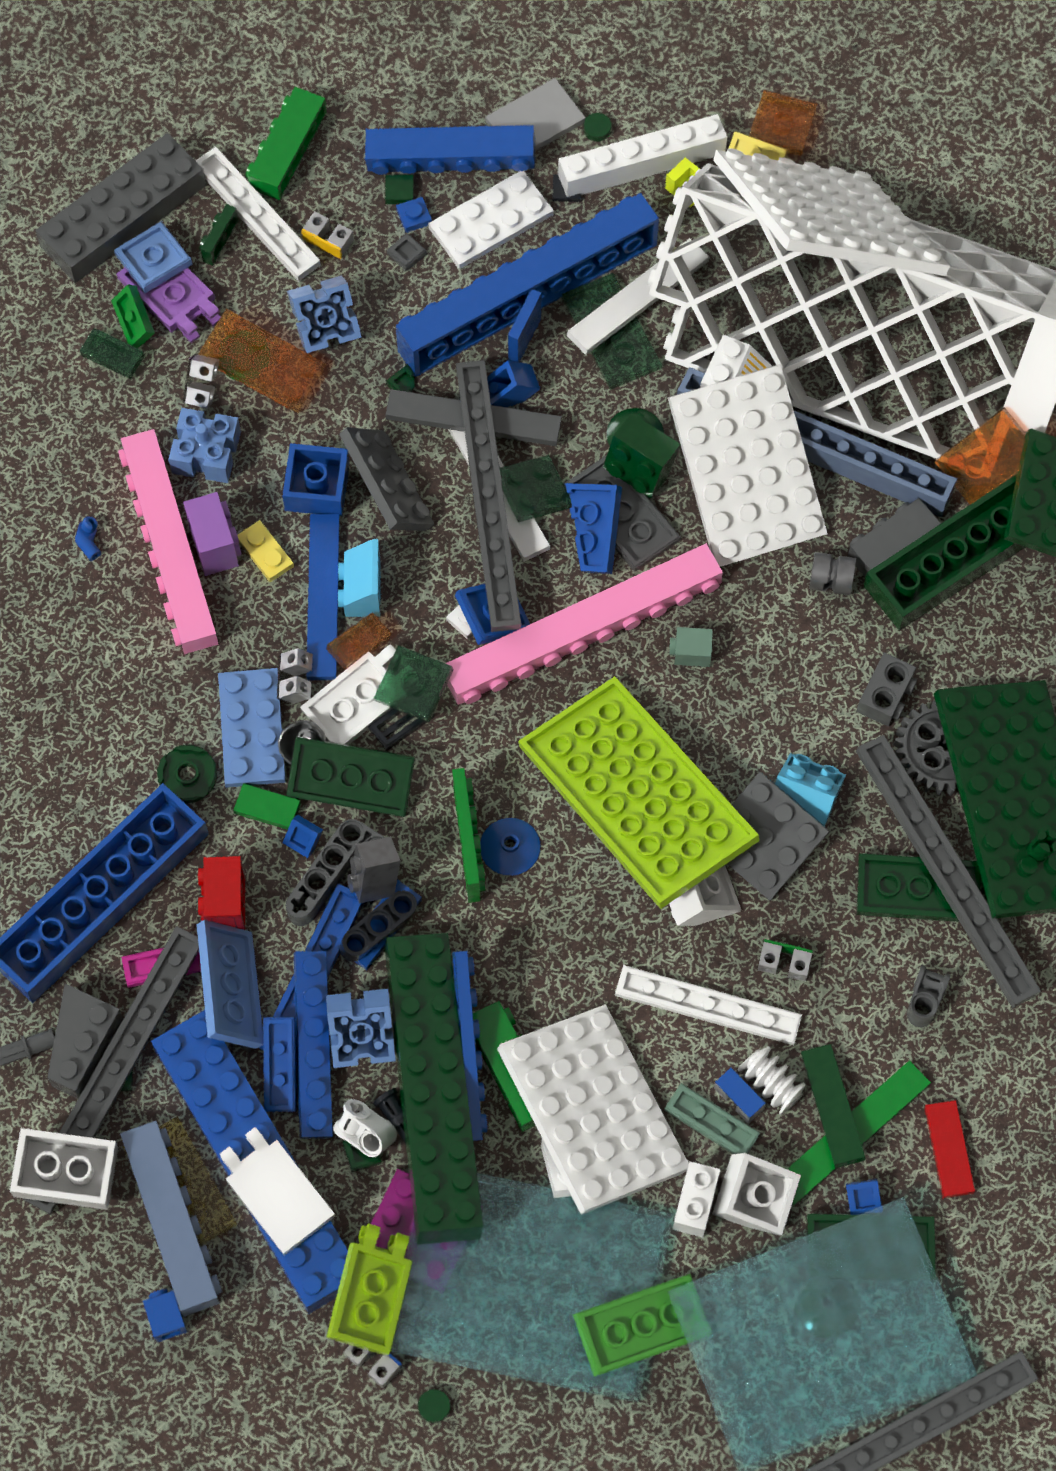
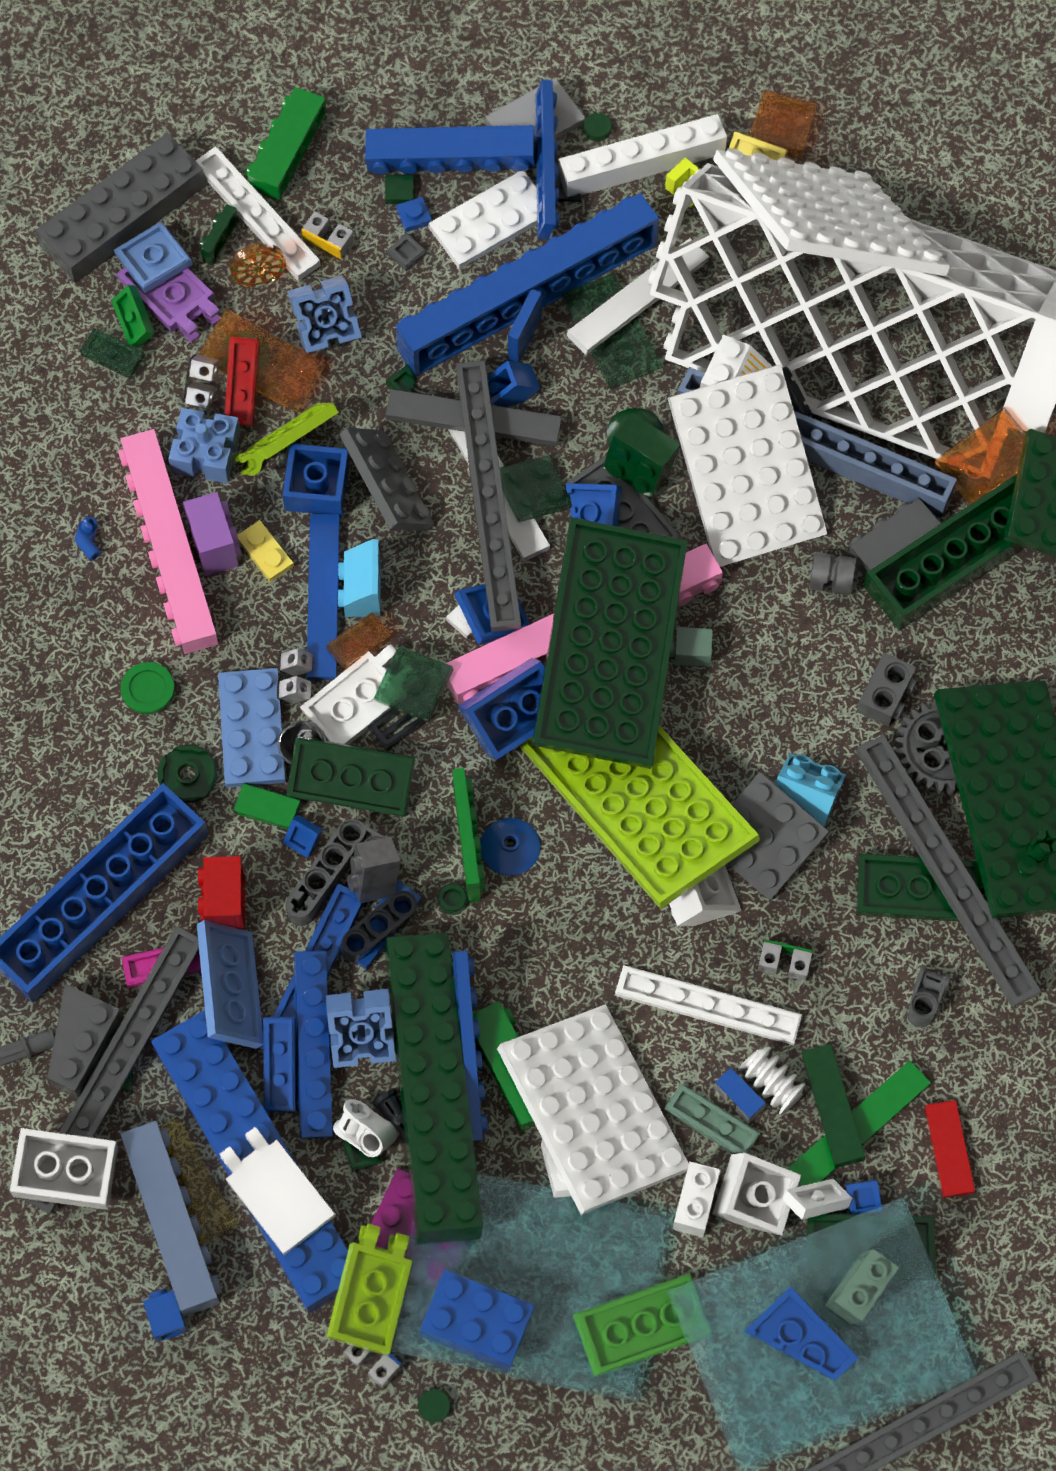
(147, 688): none -> green piece
(242, 379): none -> red tile
(257, 265): none -> clear orange tile
(284, 436): none -> lime tile
(452, 899): none -> dark green tile
(476, 1320): none -> blue brick
(506, 710): none -> blue brick
(546, 167): none -> blue plate
(610, 643): none -> dark green plate
(795, 393): none -> black axle
(802, 1334): none -> blue wing
(817, 1198): none -> white plate
(856, 1291): none -> sand green window

